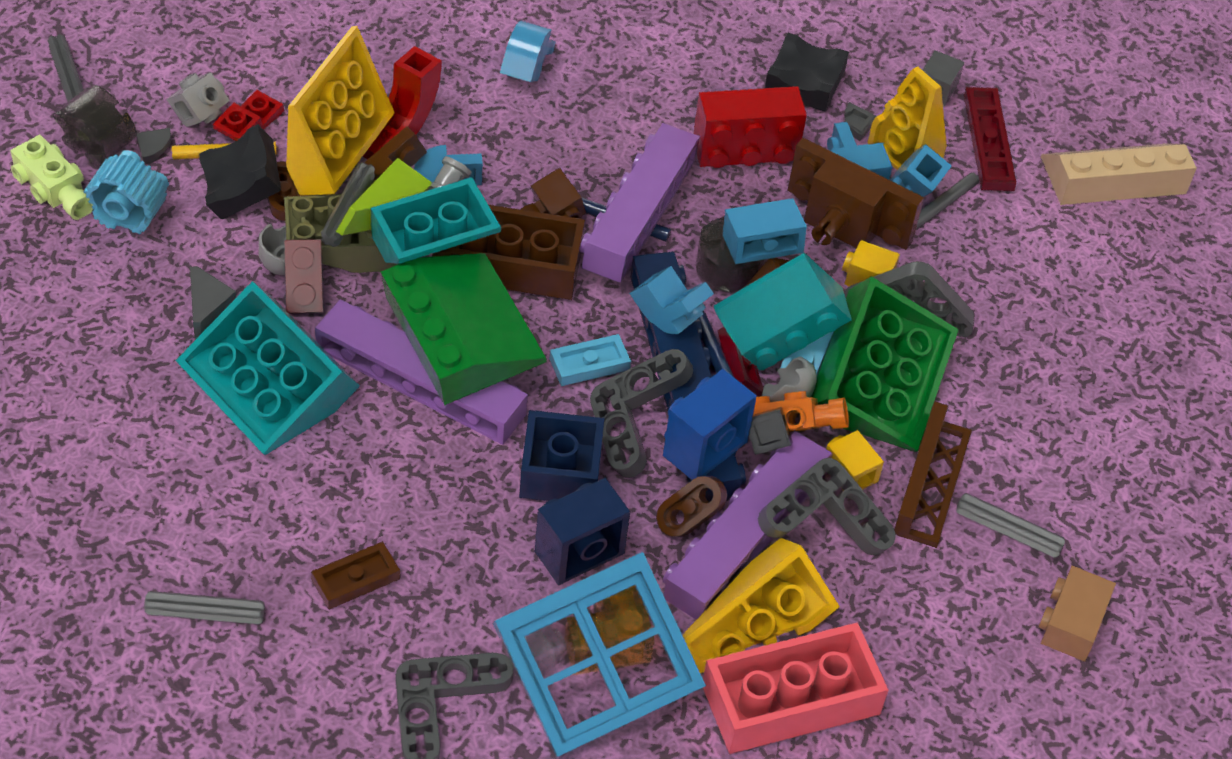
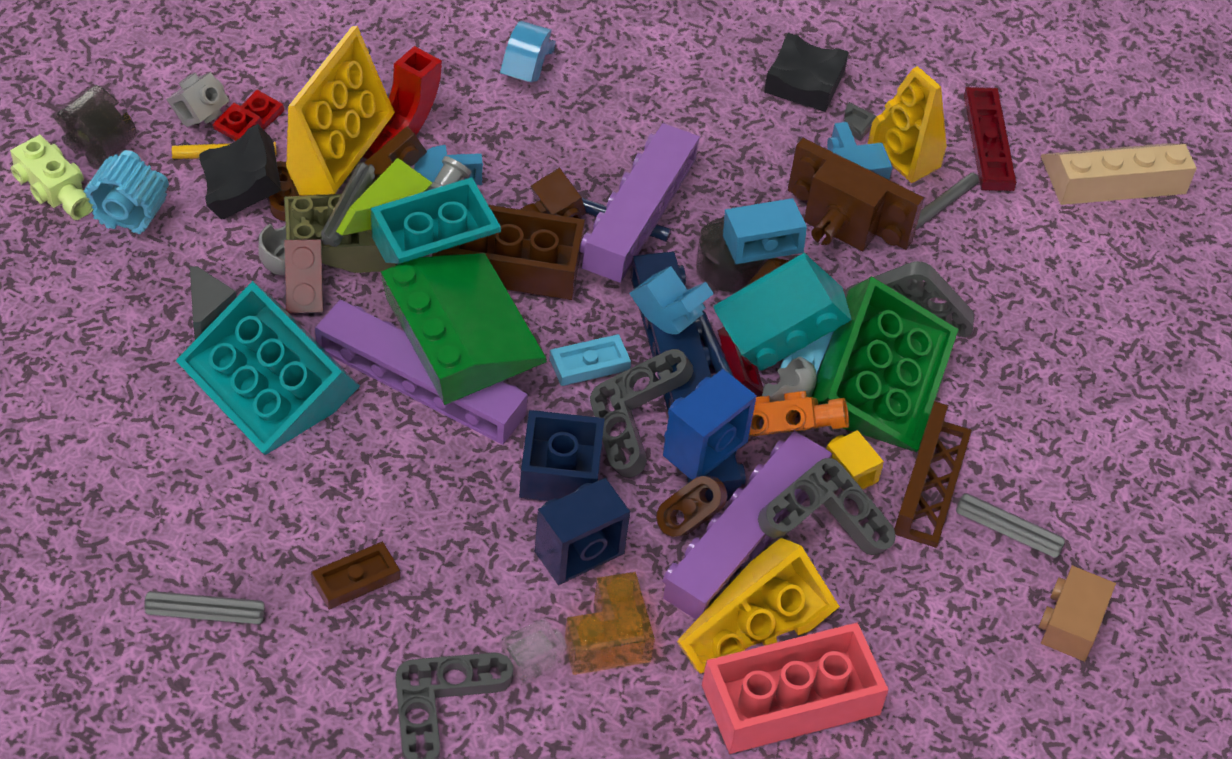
(65, 66): dark grey axle -> none
(153, 144): dark grey tile -> none
(575, 601): dark azure window -> none
(749, 126): red brick -> none
(769, 431): black tile -> none
(867, 262): yellow brick -> none
(921, 171): dark azure brick -> none
(944, 71): dark grey brick -> none

